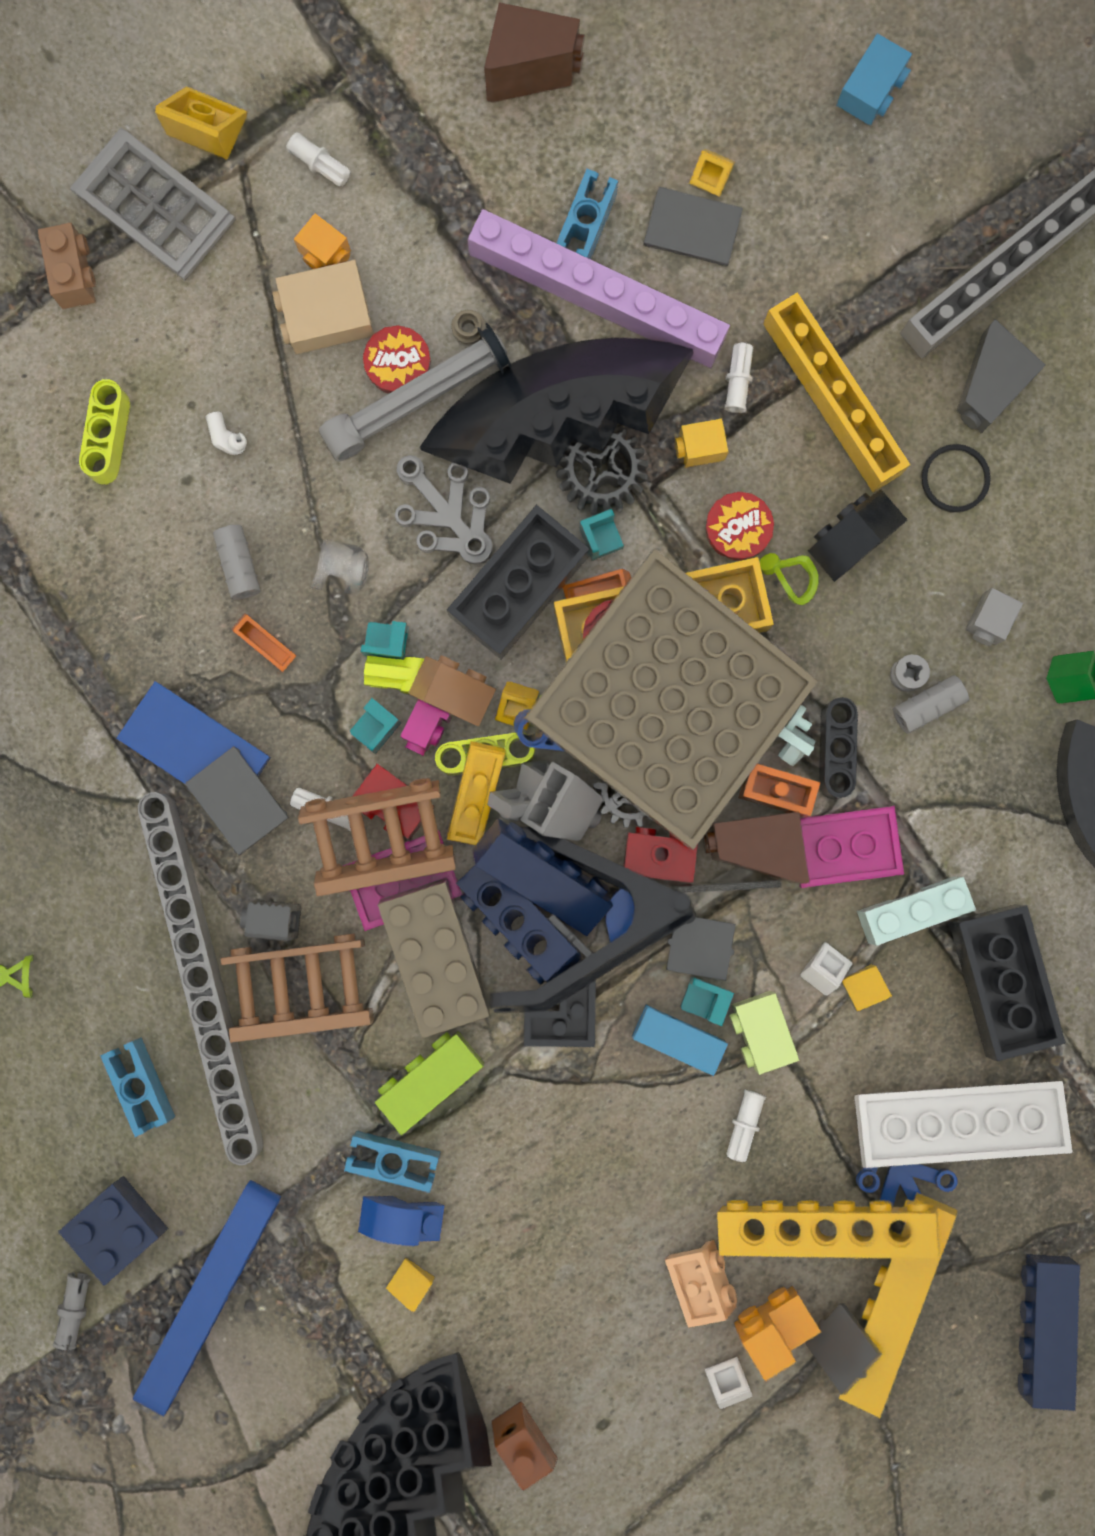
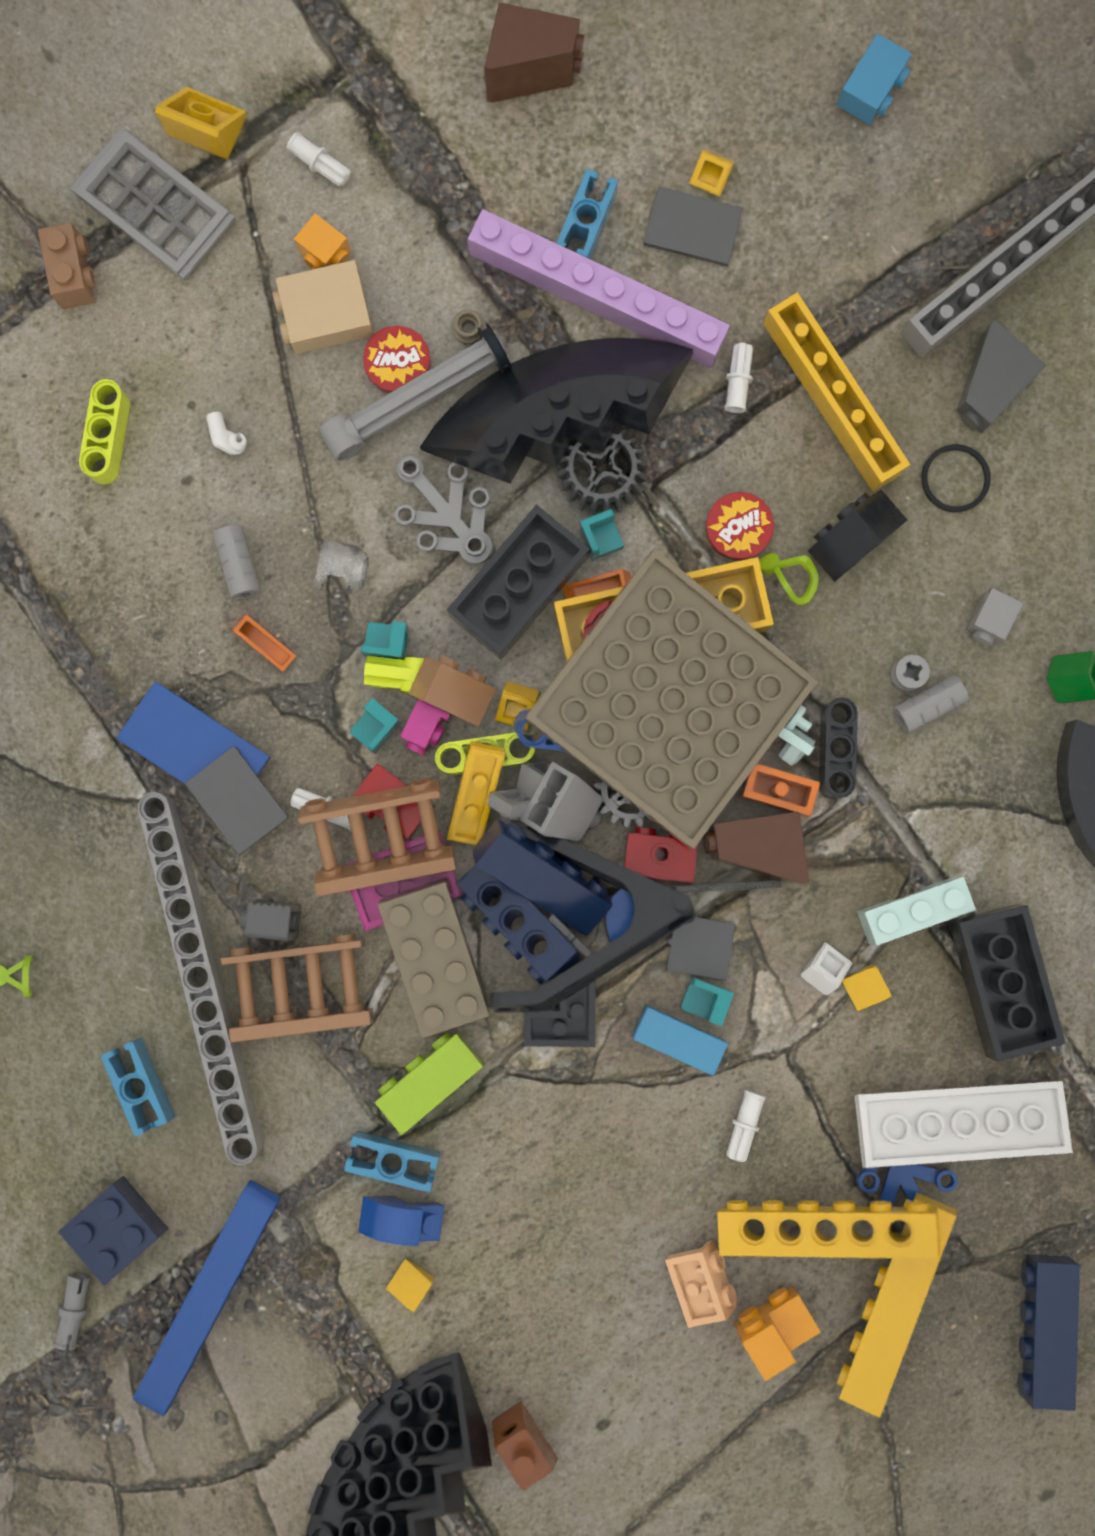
(702, 443): yellow brick -> none
(728, 1383): white slope -> none
(764, 1033): yellowish green brick -> none
(843, 1349): dark grey piece -> none
(852, 846): dark pink tile -> none

